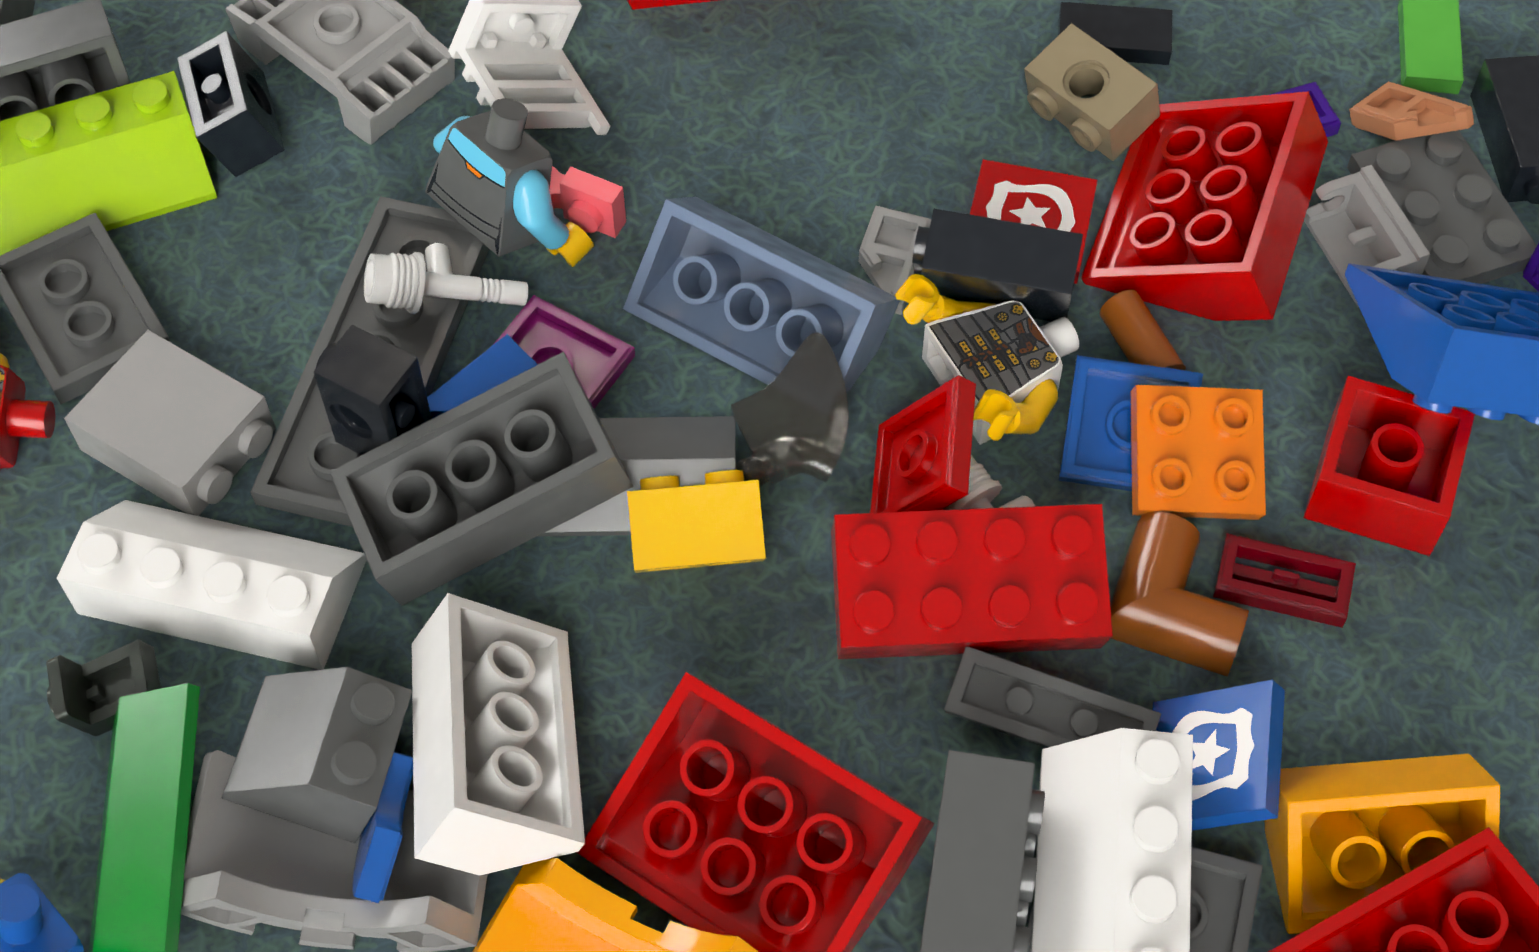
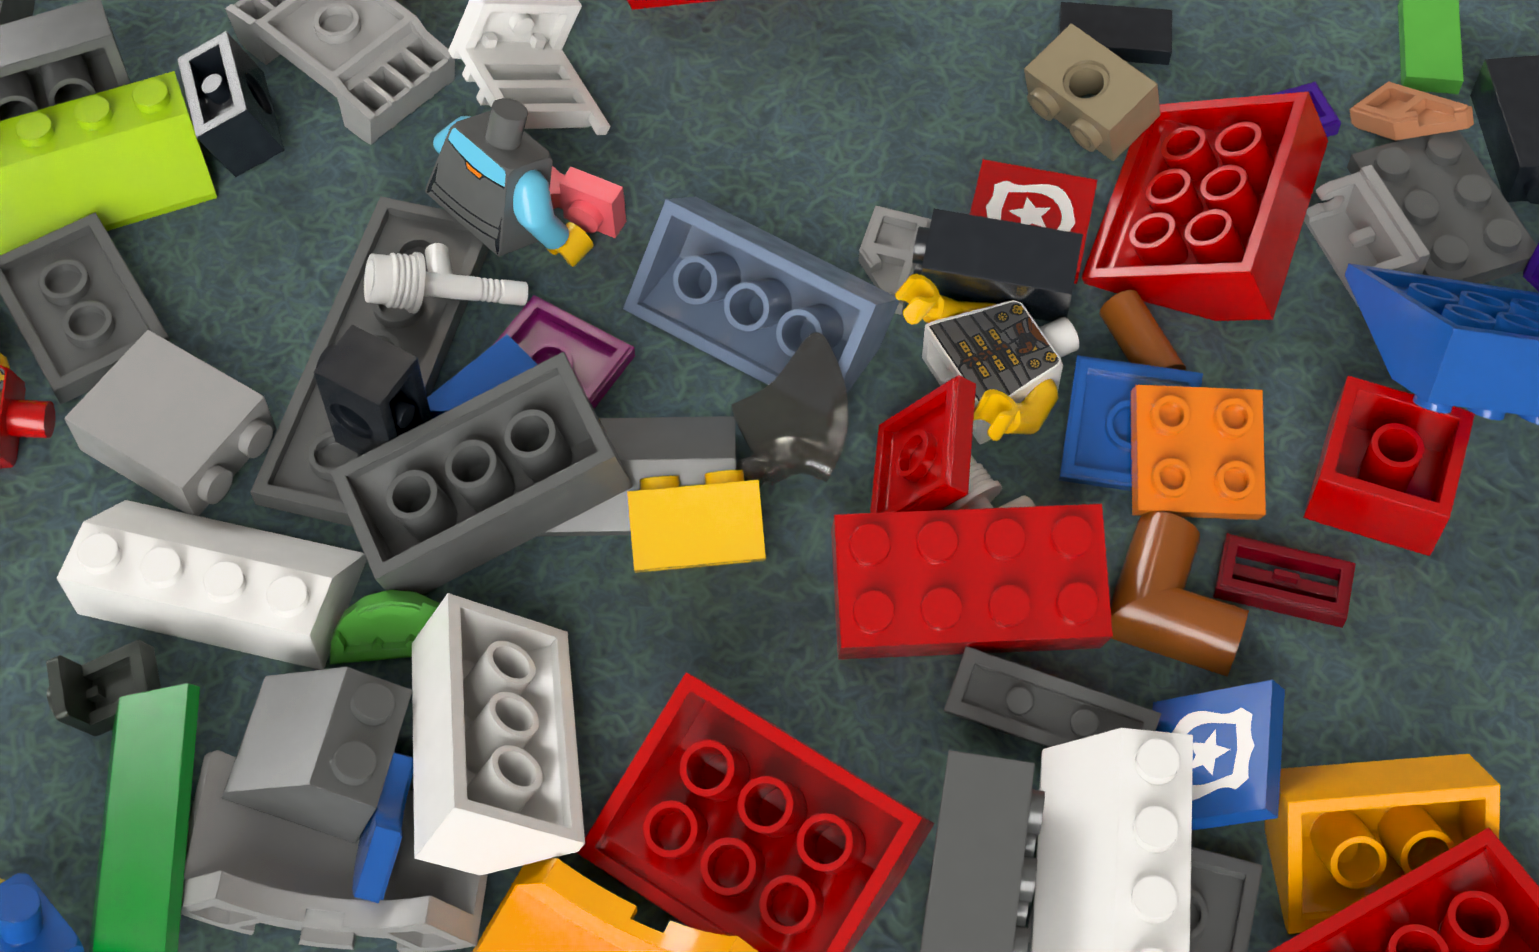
(380, 626): none -> bright green tile

